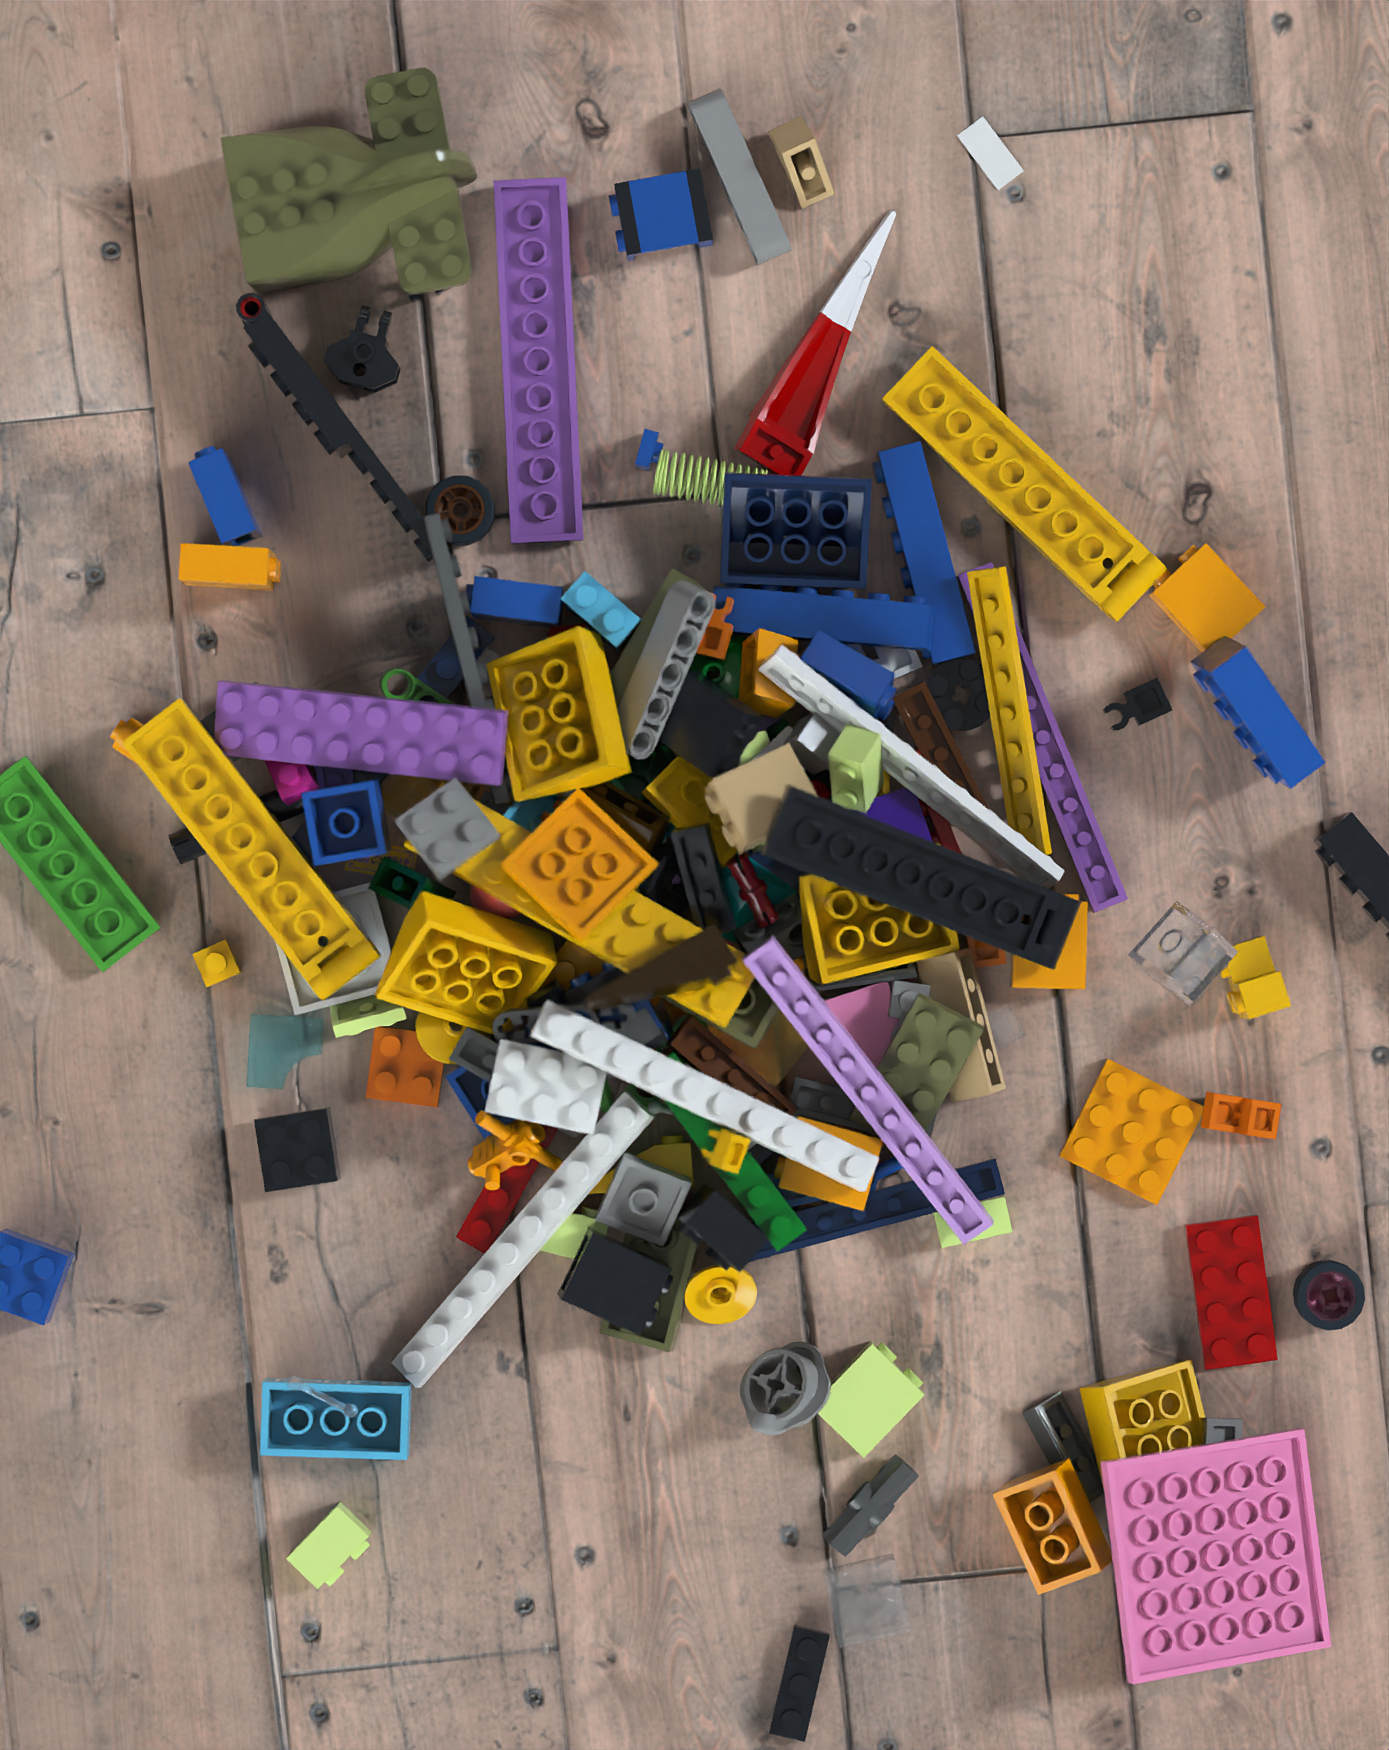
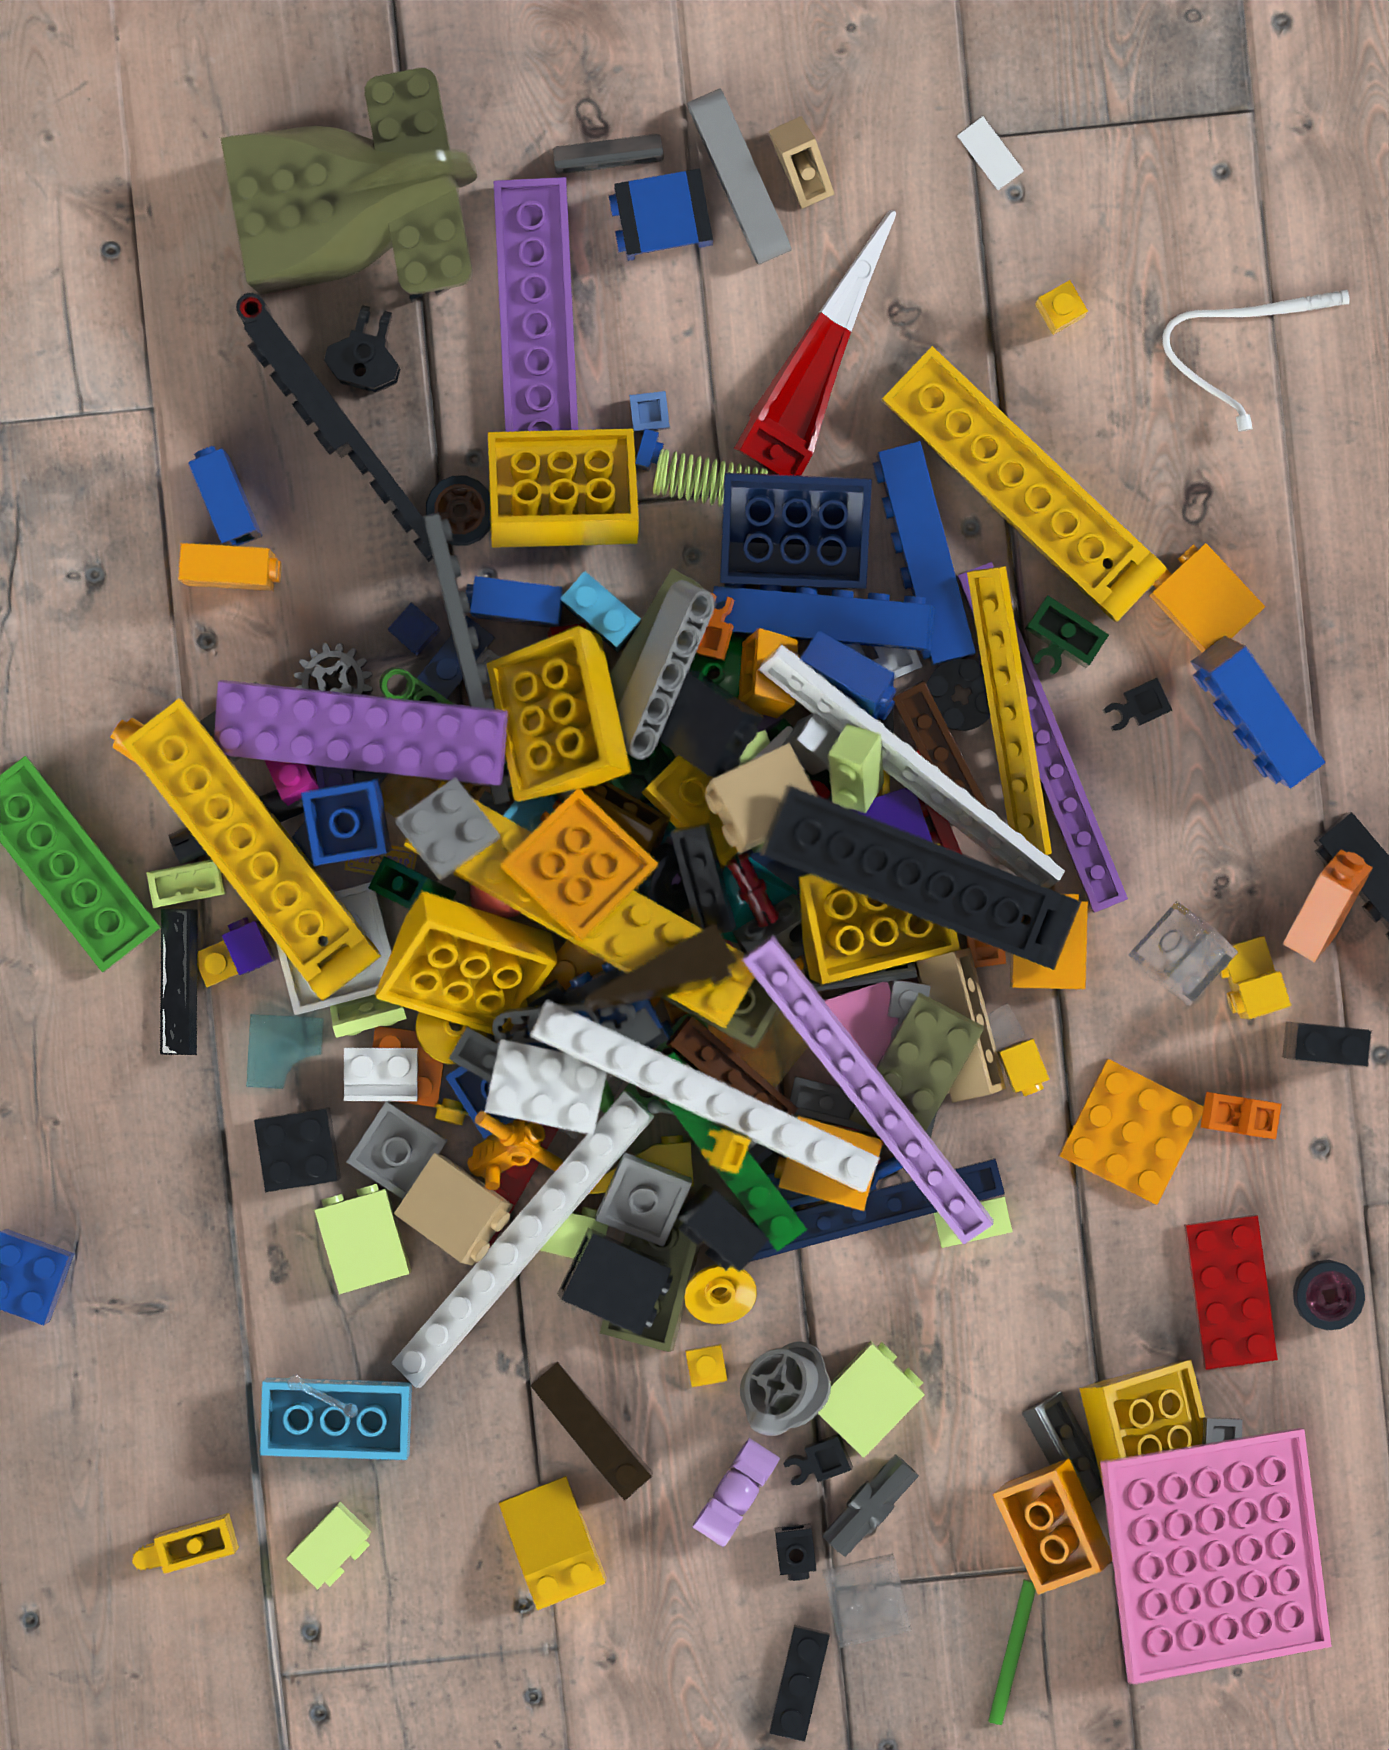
(178, 982): none -> black tile
(185, 883): none -> yellowish green plate
(188, 1545): none -> yellow hinge
(248, 946): none -> dark purple brick
(342, 666): none -> light grey gear
(362, 1238): none -> yellowish green brick
(380, 1074): none -> white plate
(395, 1149): none -> light grey plate
(414, 629): none -> clear blue brick
(450, 1112): none -> yellow plate
(454, 1210): none -> tan brick
(552, 1543): none -> yellow slope
(562, 488): none -> yellow slope
(592, 1431): none -> dark brown slope
(608, 153): none -> dark grey slope
(649, 411): none -> medium blue plate
(706, 1365): none -> yellow plate
(736, 1492): none -> lavender piece
(795, 1538): none -> black brick
(824, 1459): none -> black plate
(1012, 1653): none -> bright green bar
(1024, 1067): none -> yellow brick
(1061, 307): none -> yellow brick
(1065, 634): none -> dark green brick
(1289, 306): none -> white piece
(1327, 1044): none -> black brick
(1328, 905): none -> orange brick

